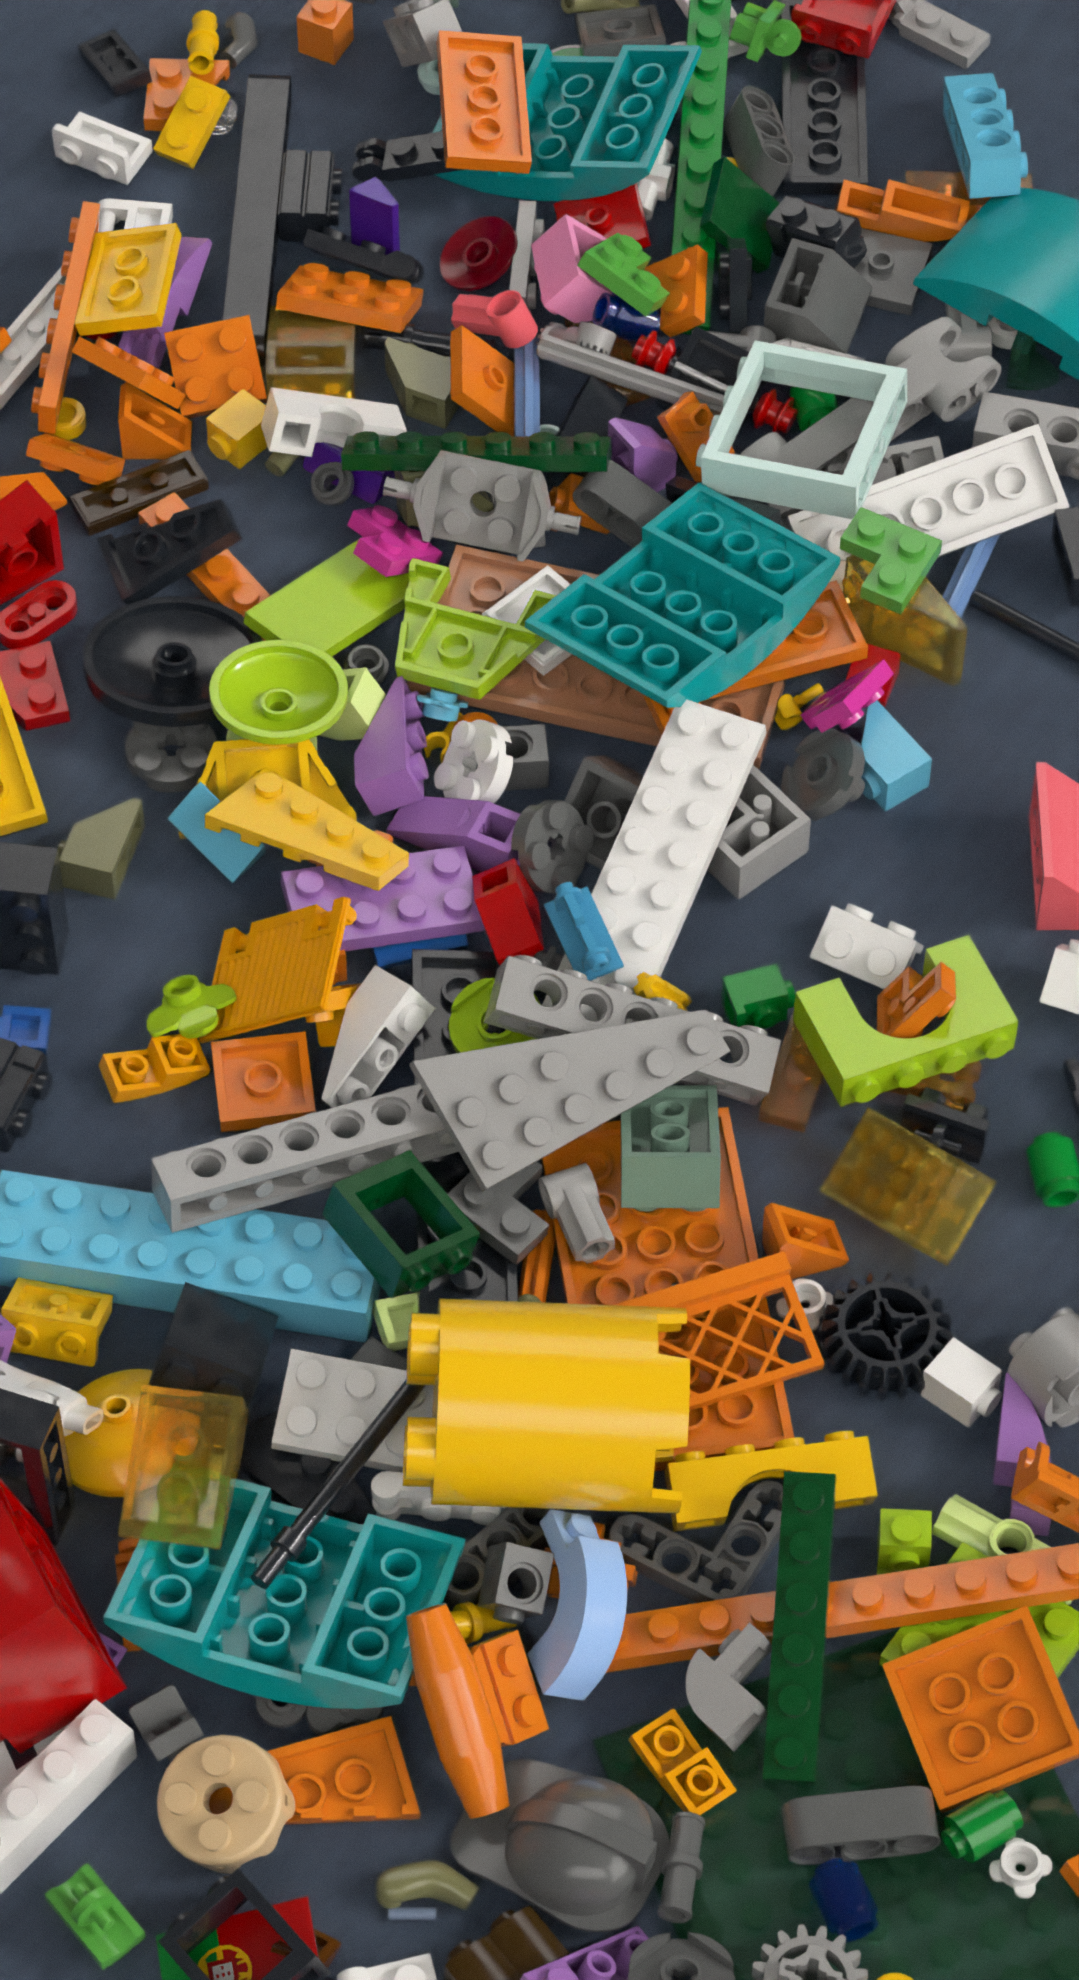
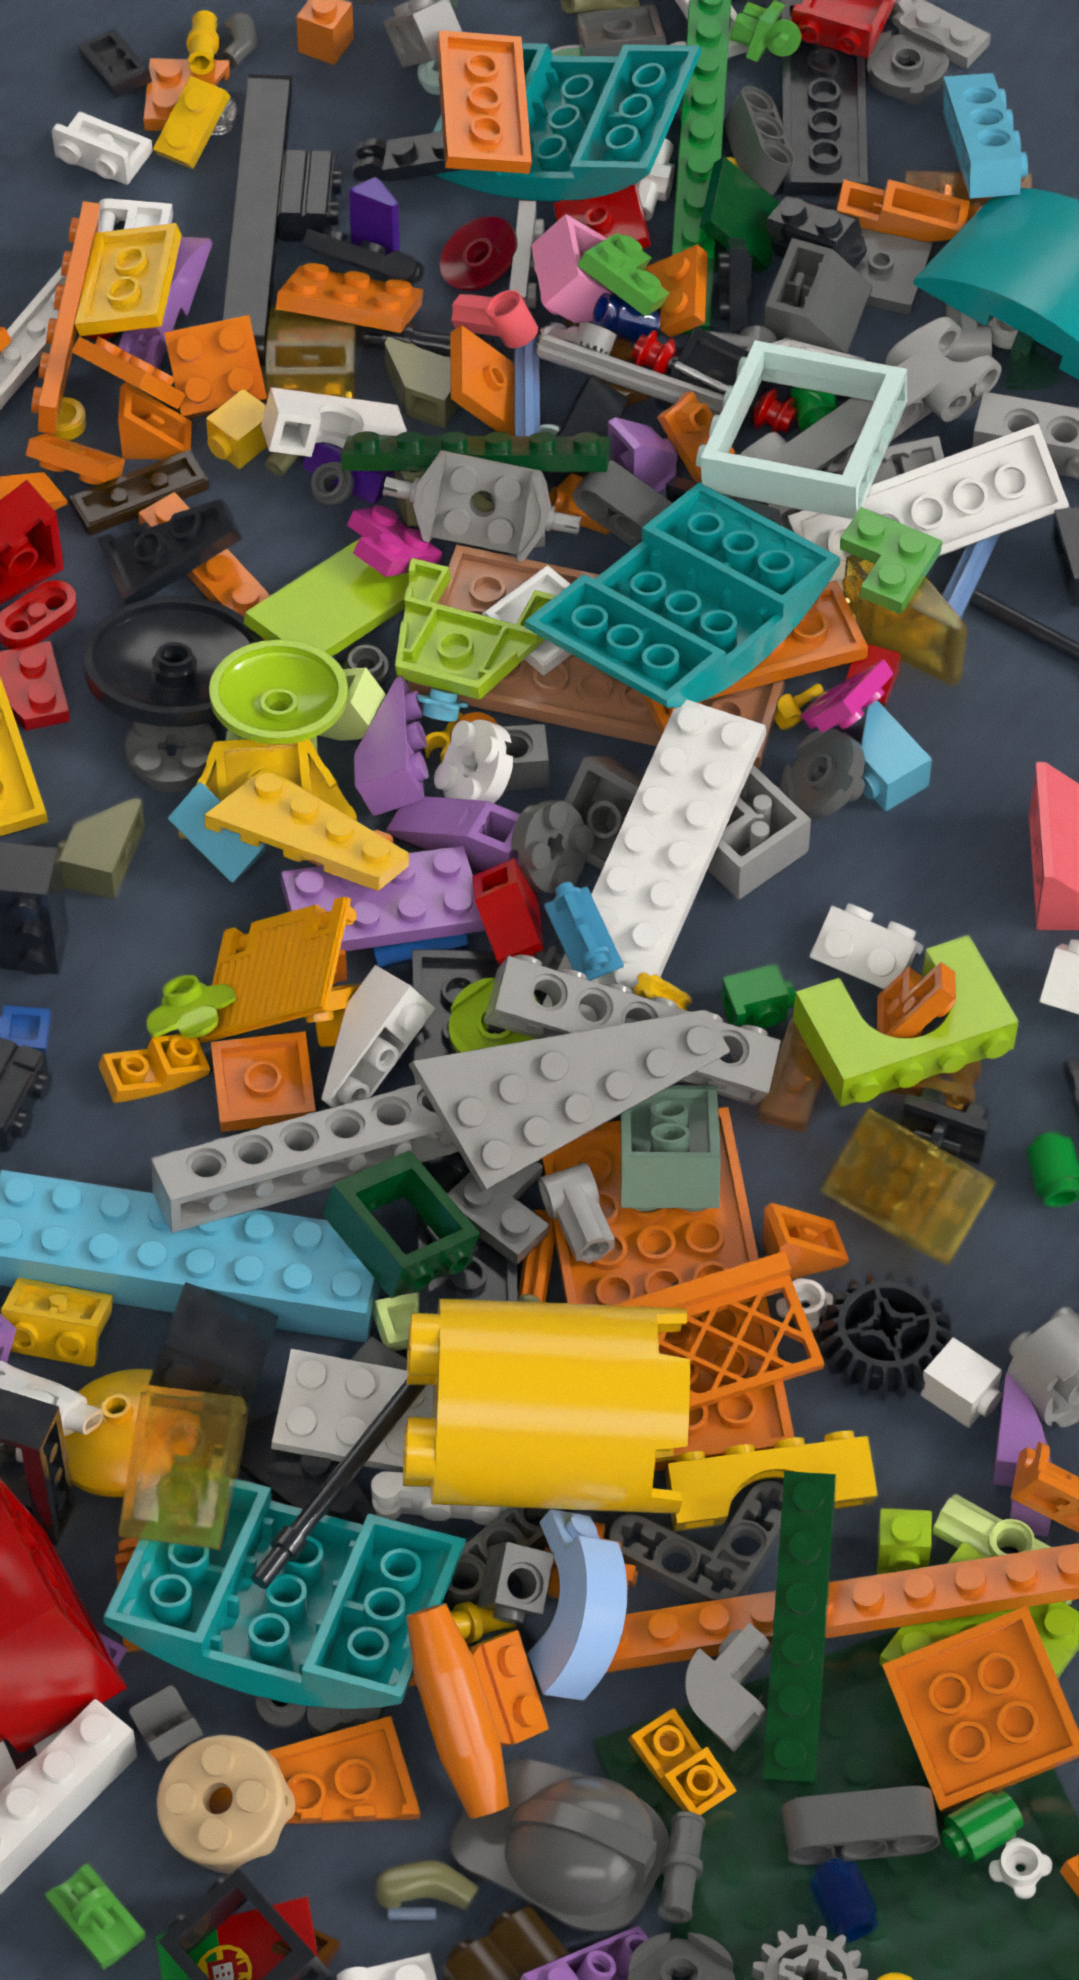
(904, 82): none -> dark grey plate

